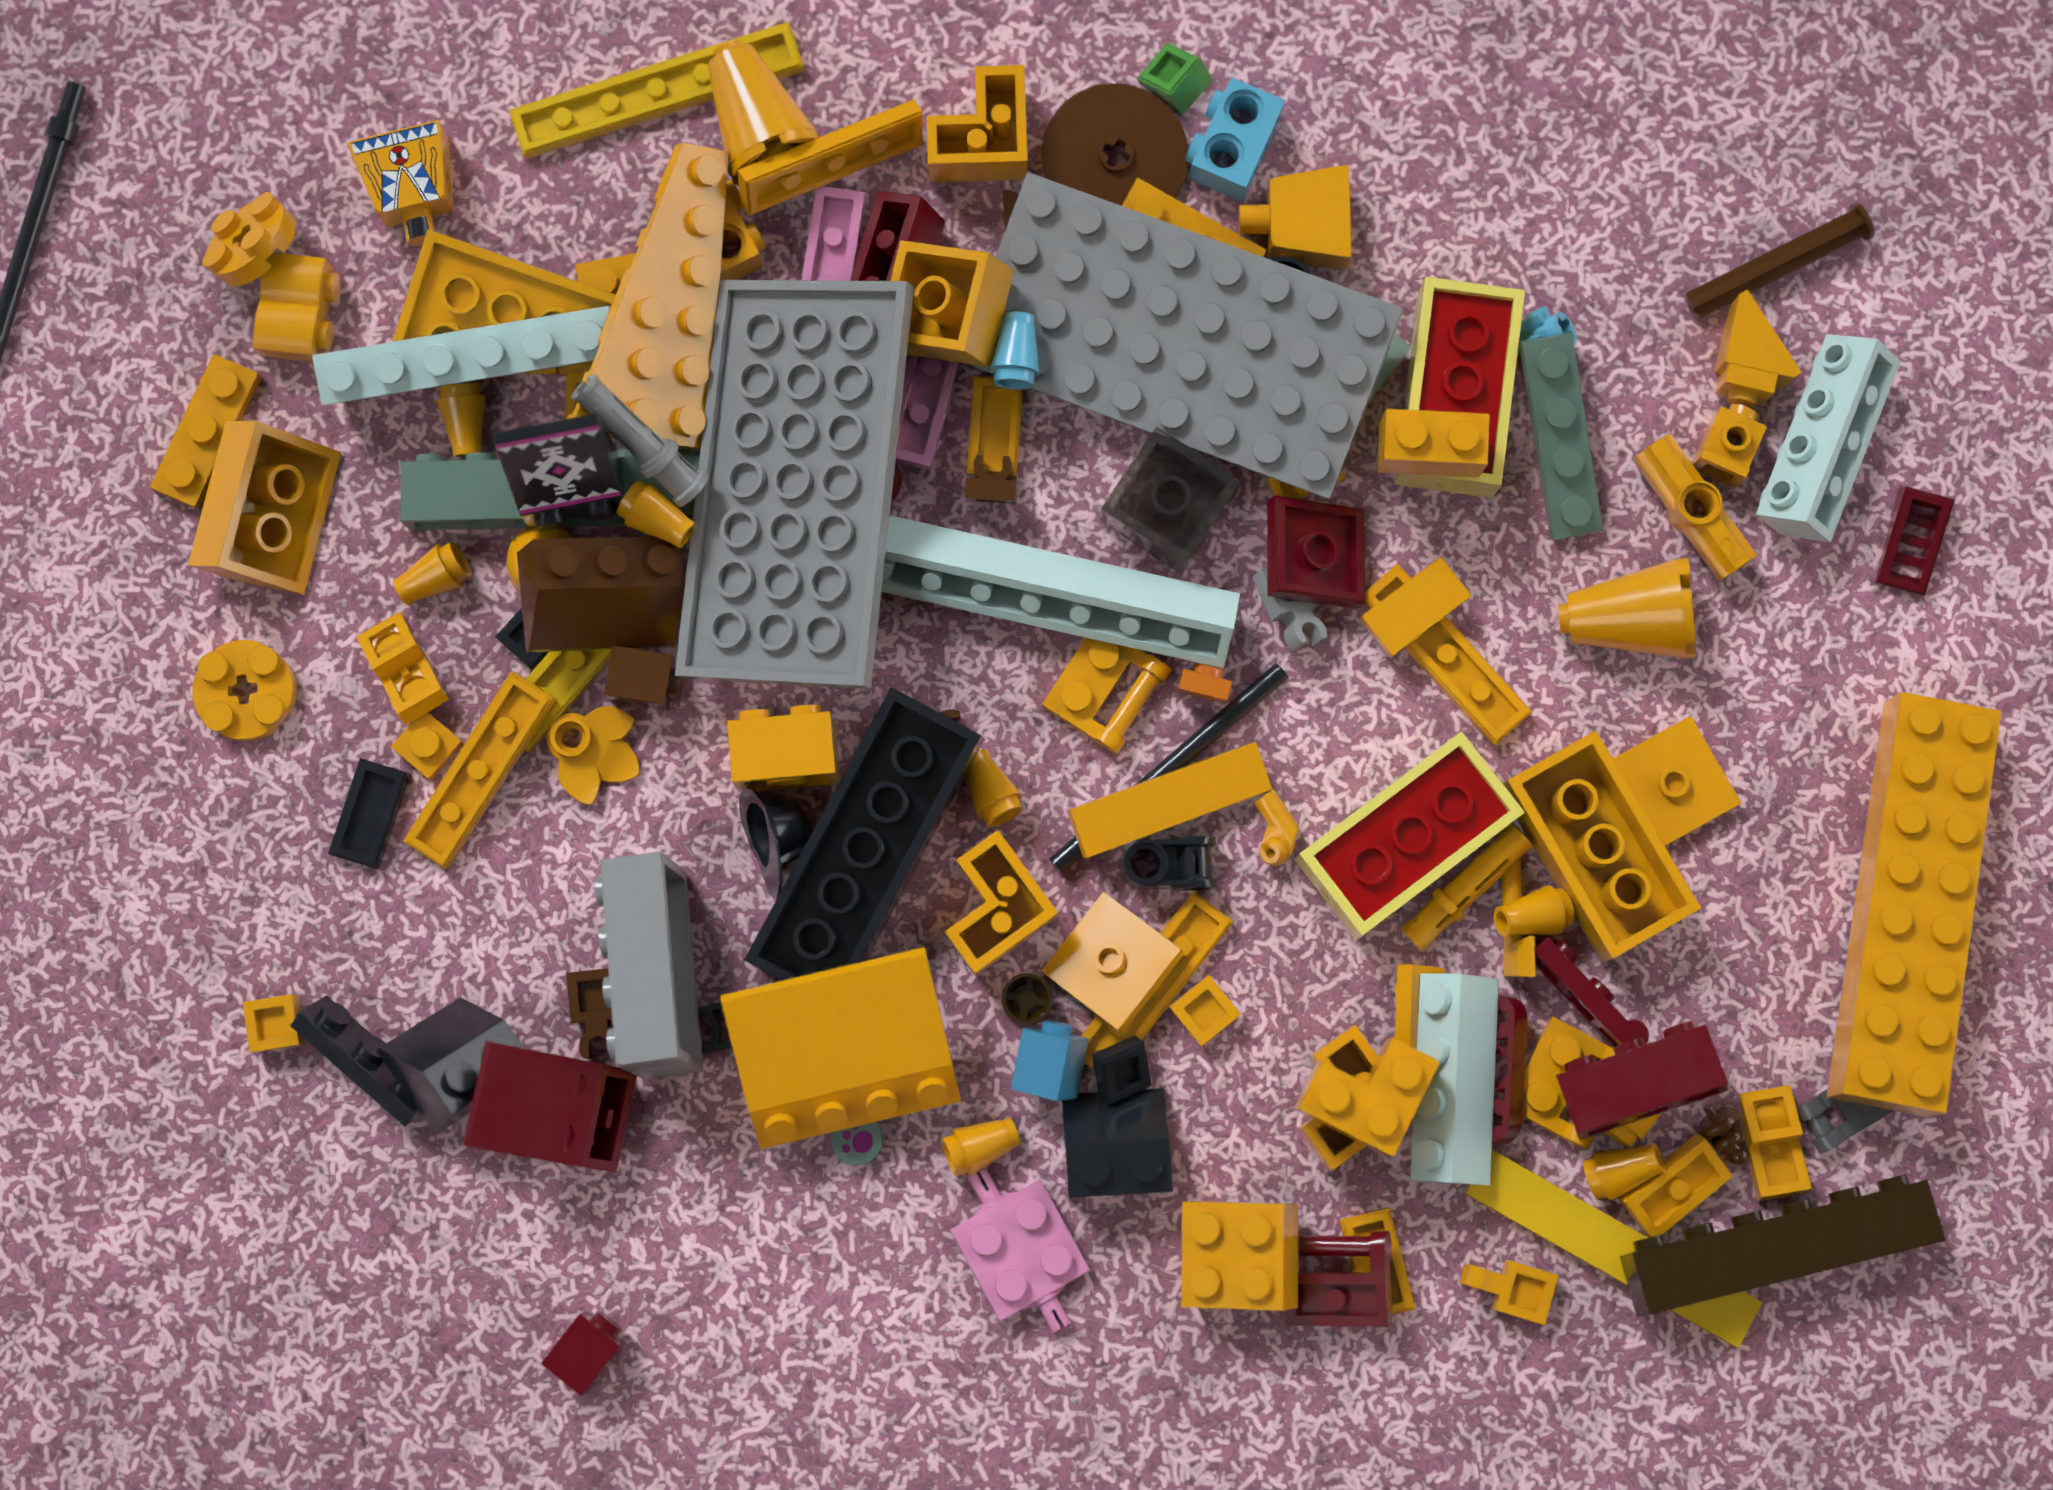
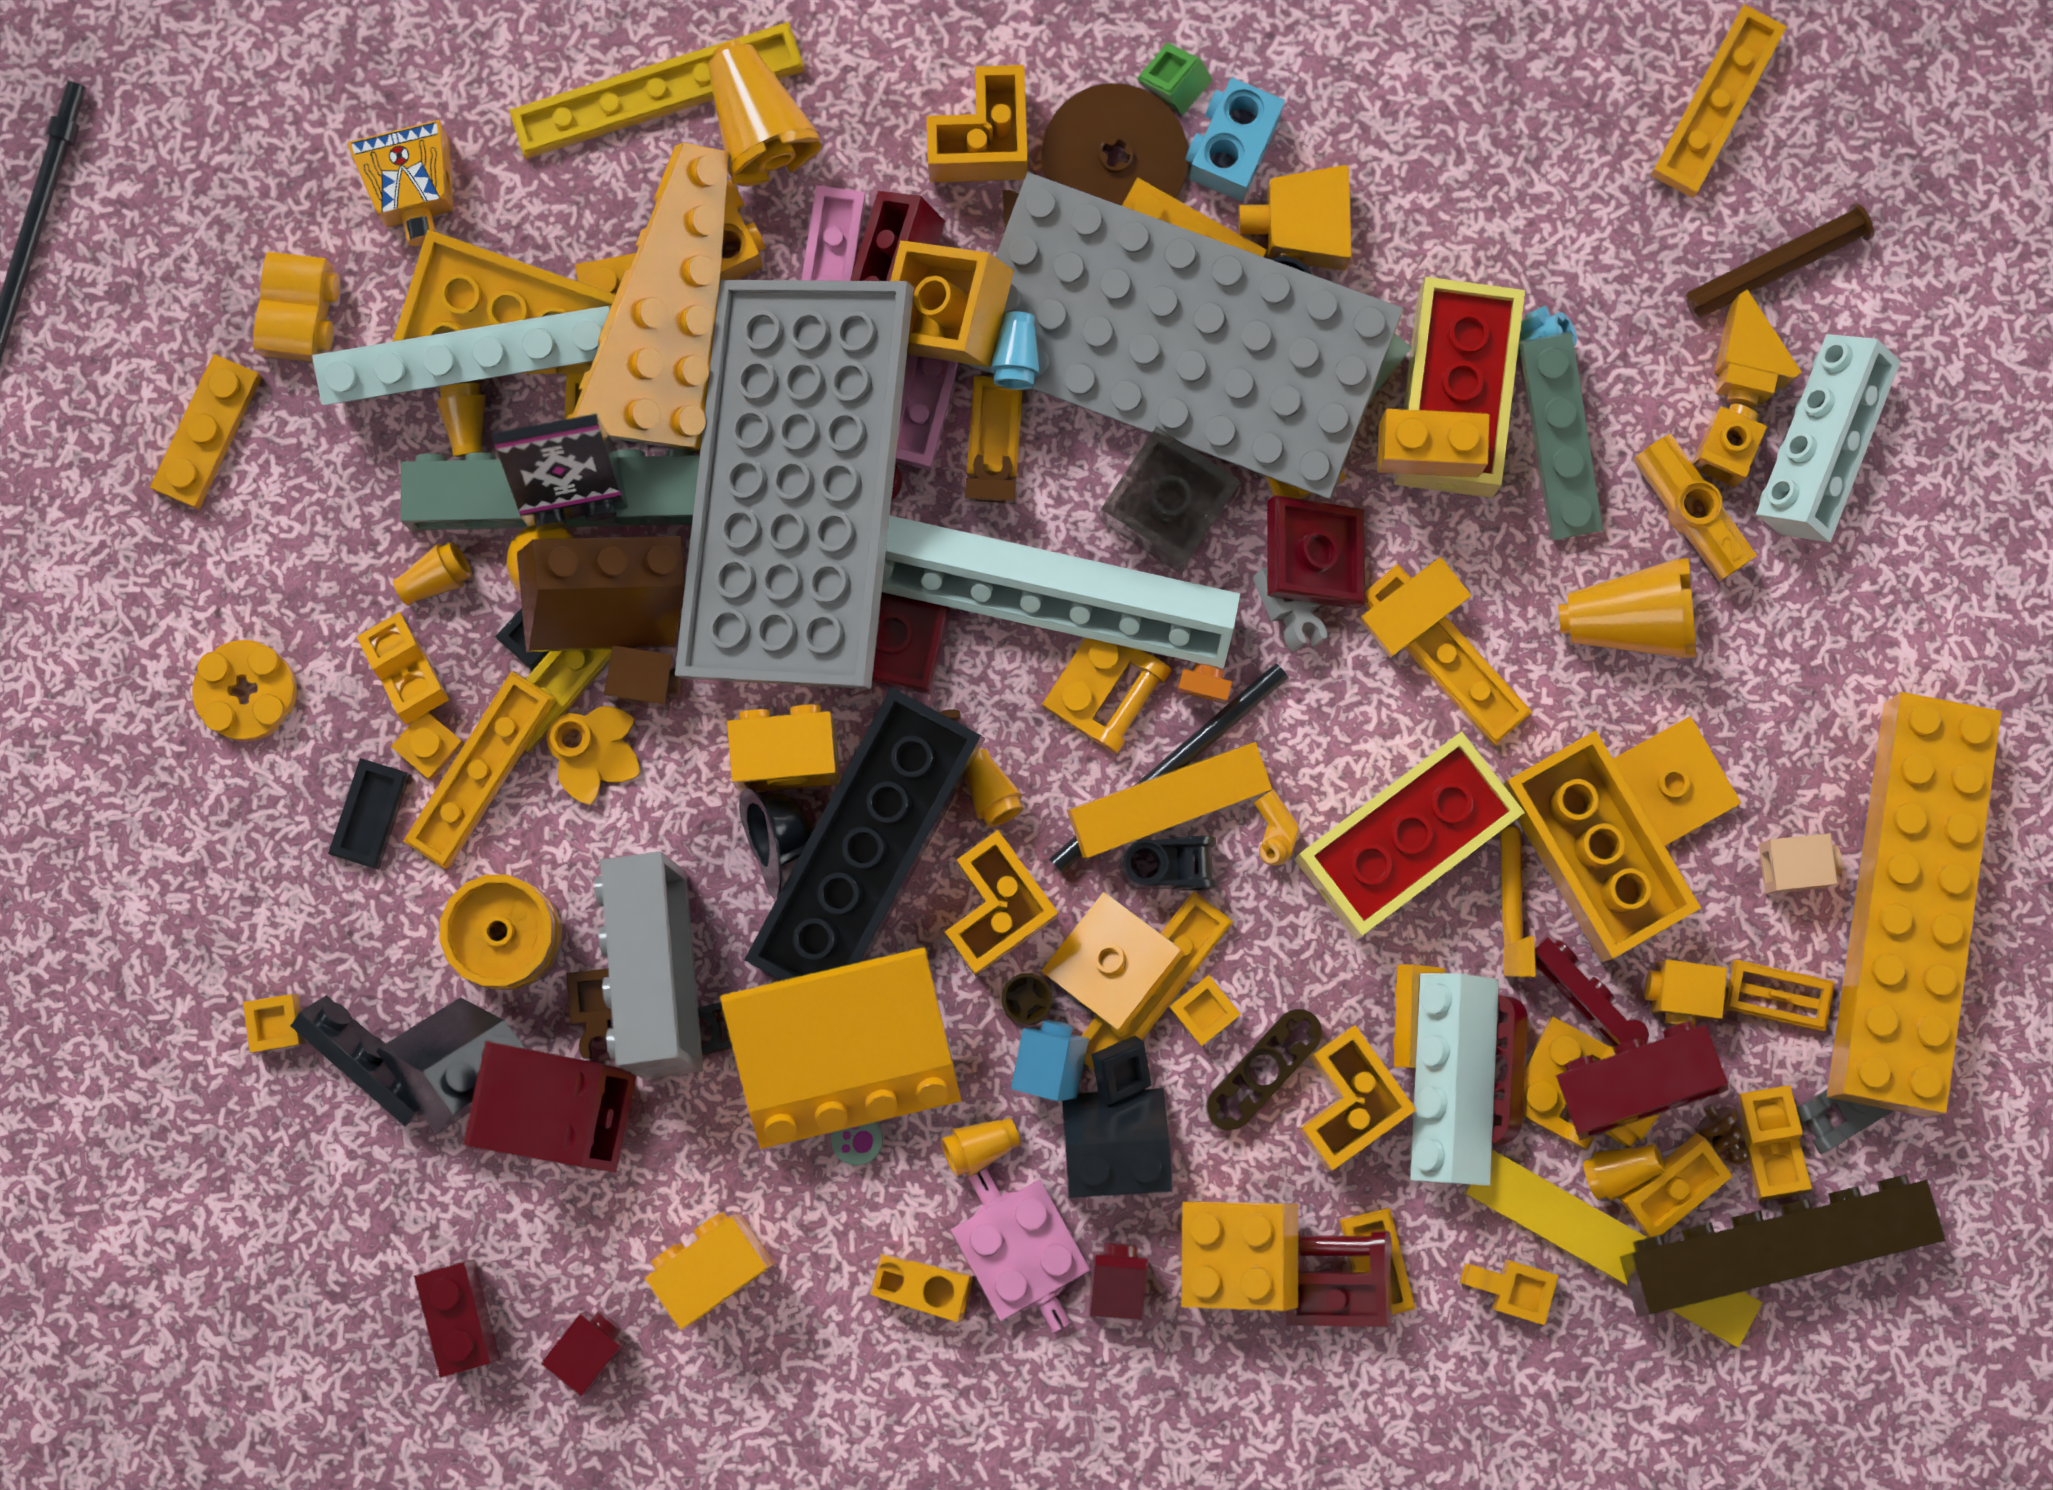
(247, 239): light orange plate -> none
(264, 507): light orange slope -> none
(457, 1318): none -> dark red brick
(476, 914): none -> light orange wheel
(655, 514): light orange cone -> none
(657, 456): light grey pin -> none
(709, 1270): none -> light orange brick
(830, 157): light orange tile -> none
(908, 642): none -> dark red plate
(922, 1286): none -> light orange leg
(1118, 1282): none -> dark red slope
(1298, 1050): none -> dark brown beam
(1371, 1110): light orange brick -> none
(1466, 887): light orange pin -> none
(1537, 913): light orange cone -> none
(1686, 991): none -> light orange brick
(1718, 101): none -> light orange plate
(1736, 986): none -> light orange tile
(1799, 863): none -> light nougat brick
(1937, 525): dark red slope -> none

